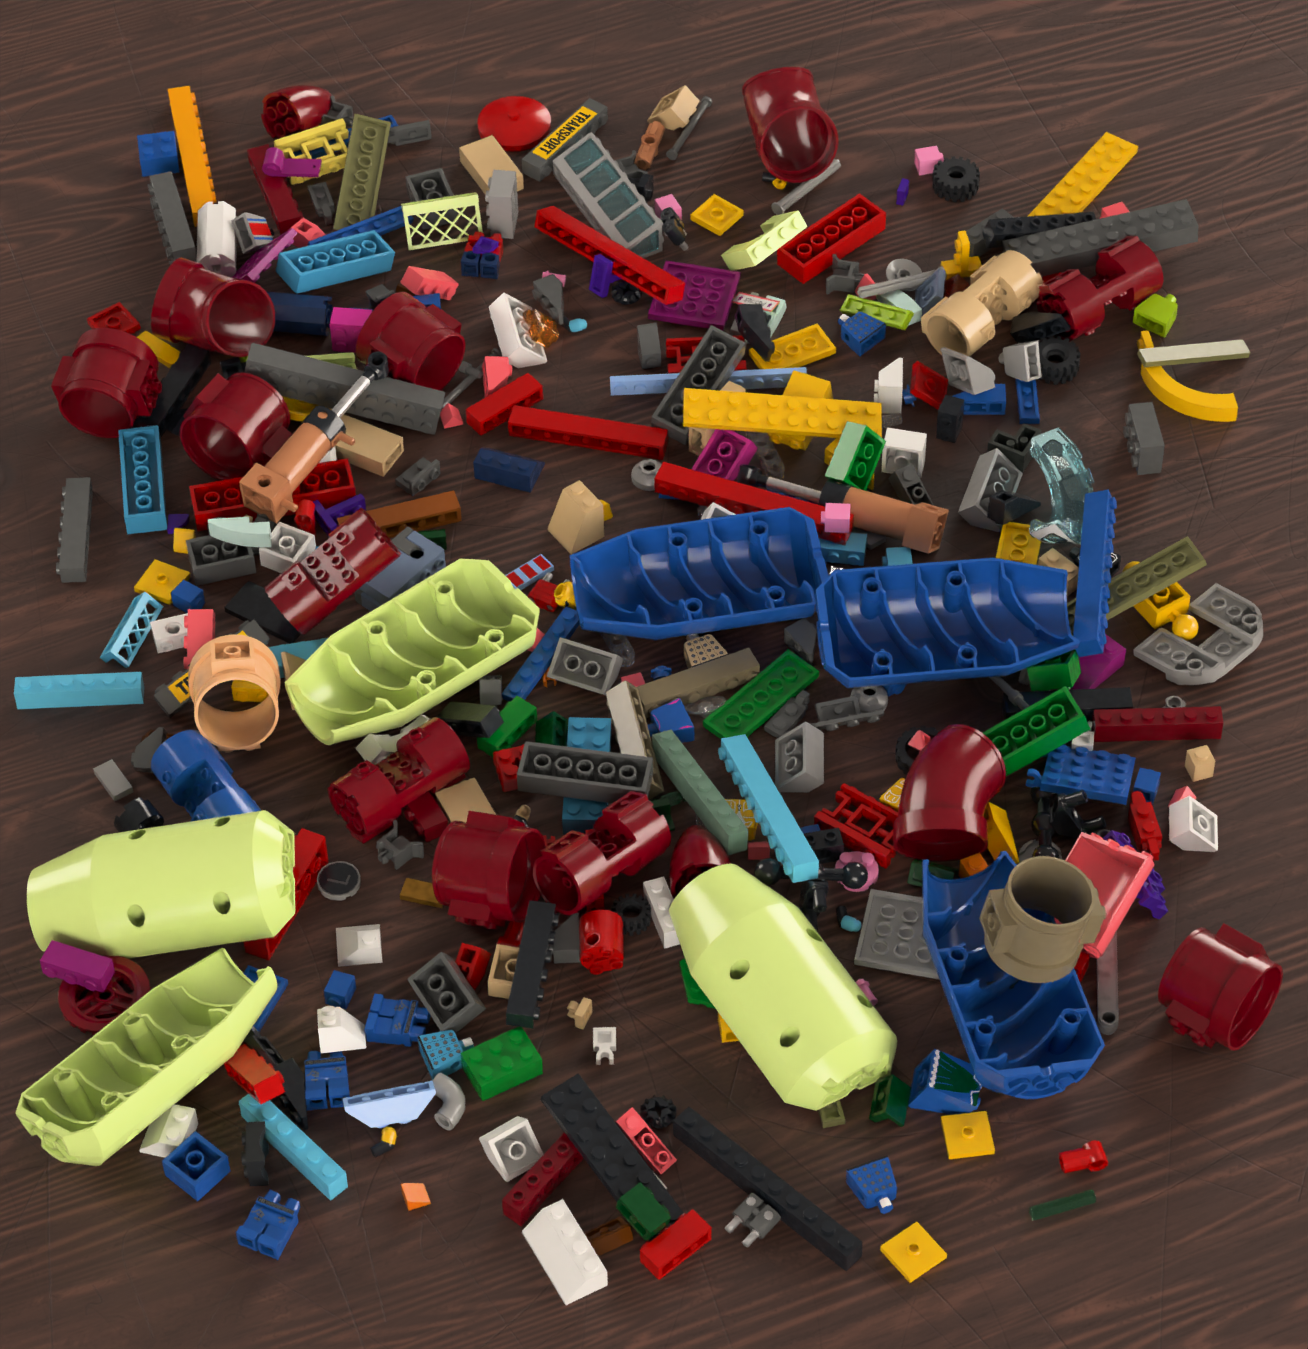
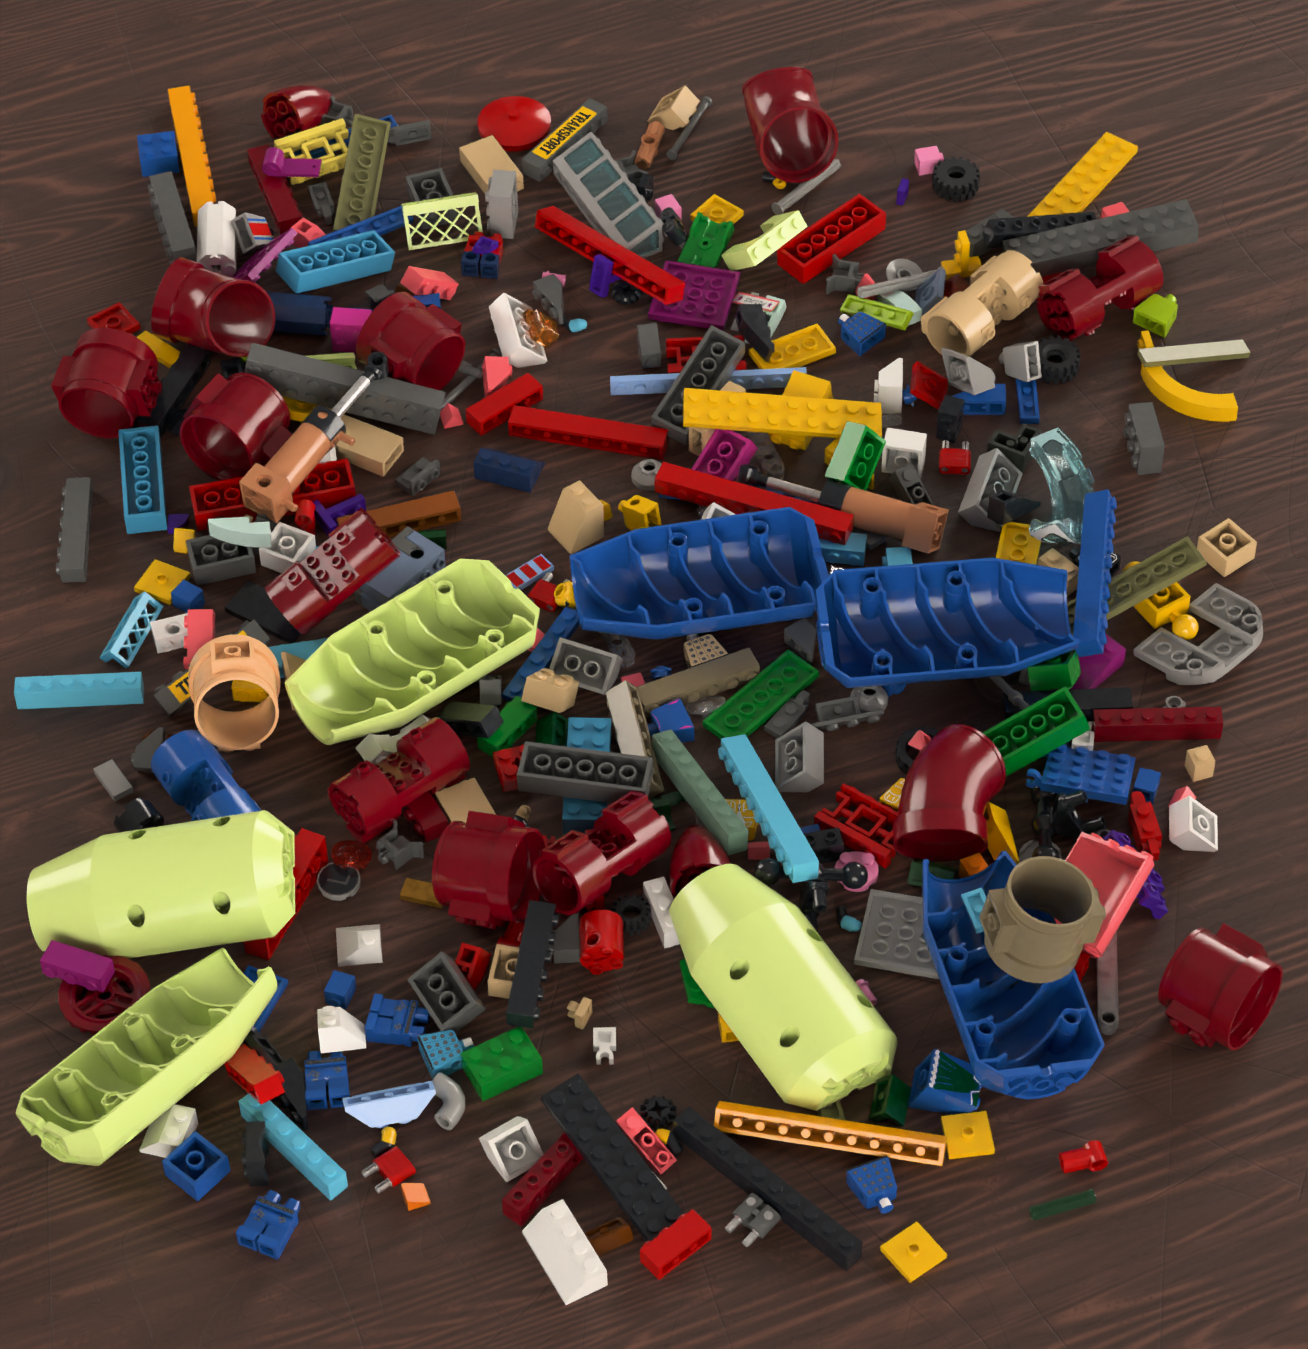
(350, 855): none -> clear red wheel
(393, 1168): none -> red piece
(550, 690): none -> tan brick
(640, 513): none -> yellow torso
(643, 1211): dark green brick -> none
(669, 1138): none -> black arm
(706, 231): none -> green piece
(830, 1133): none -> light orange brick
(836, 517): bright pink brick -> none
(955, 460): none -> red piece
(974, 904): none -> medium azure plate
(1037, 325): black slope -> none
(1226, 547): none -> tan brick

